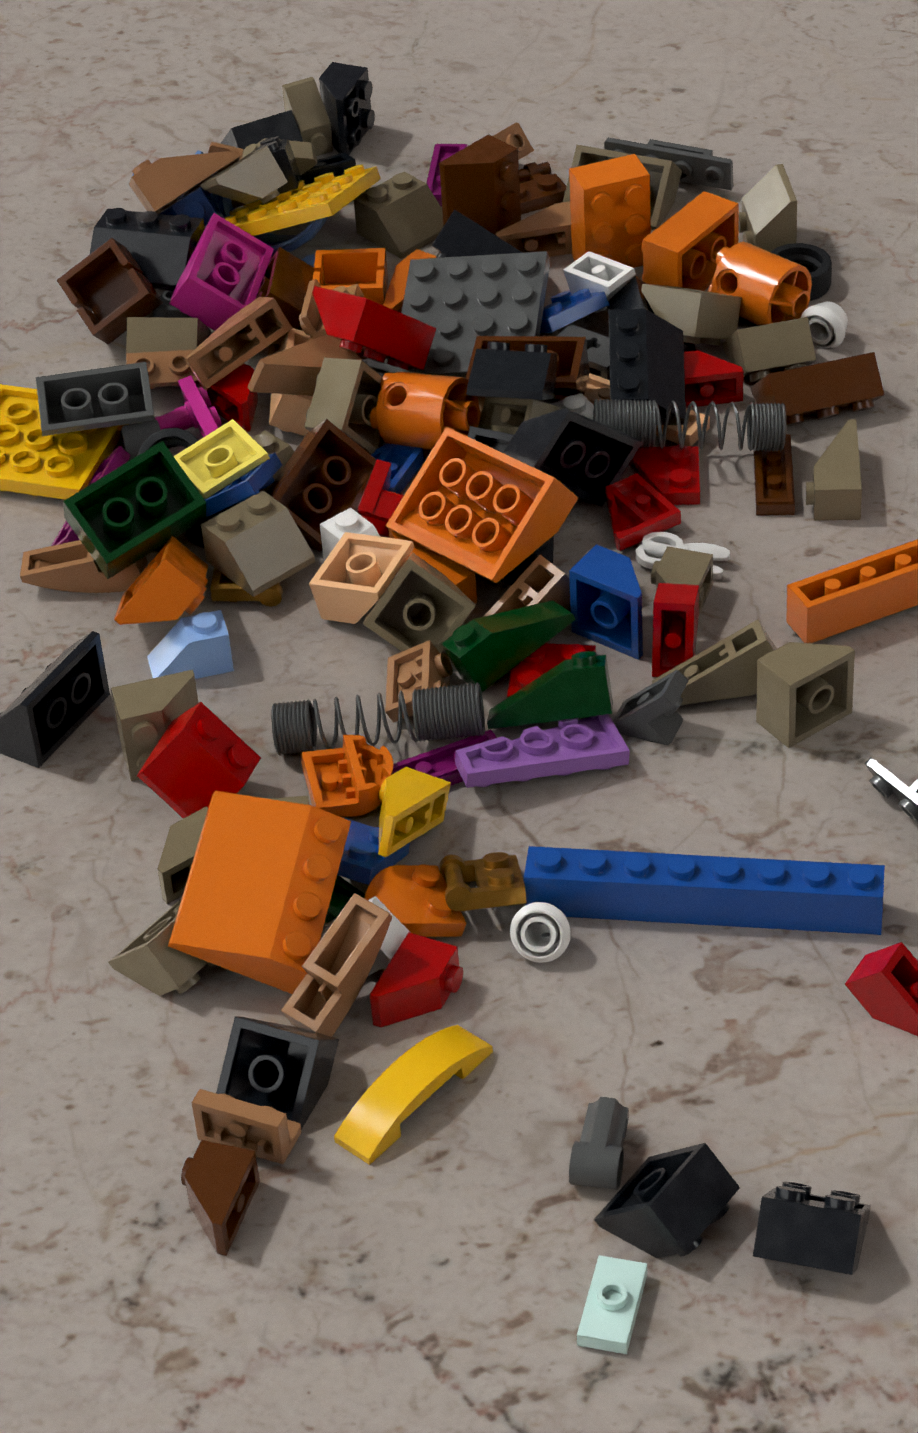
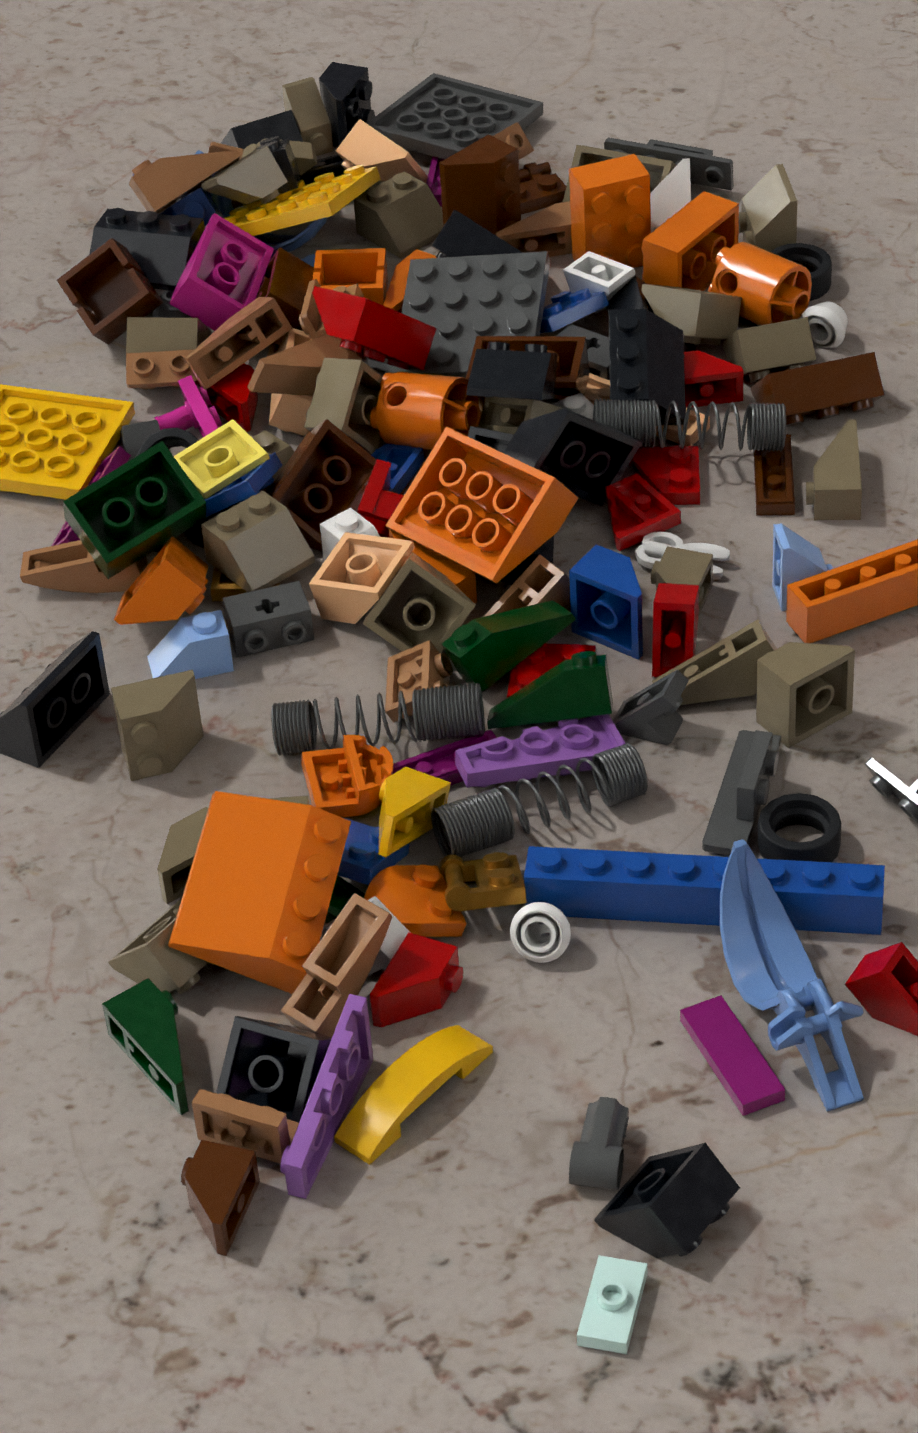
(94, 398): dark grey slope -> none
(146, 1030): none -> dark green slope
(196, 760): red slope -> none
(268, 618): none -> dark grey brick
(331, 1097): none -> medium lavender wing
(372, 149): none -> light nougat slope
(450, 114): none -> dark grey plate
(487, 818): none -> dark grey piece
(671, 194): none -> white slope
(732, 1055): none -> magenta tile
(742, 790): none -> dark grey bracket
(776, 974): none -> medium blue piece
(793, 561): none -> light blue slope
(799, 810): none -> black tyre
(811, 1228): black slope -> none

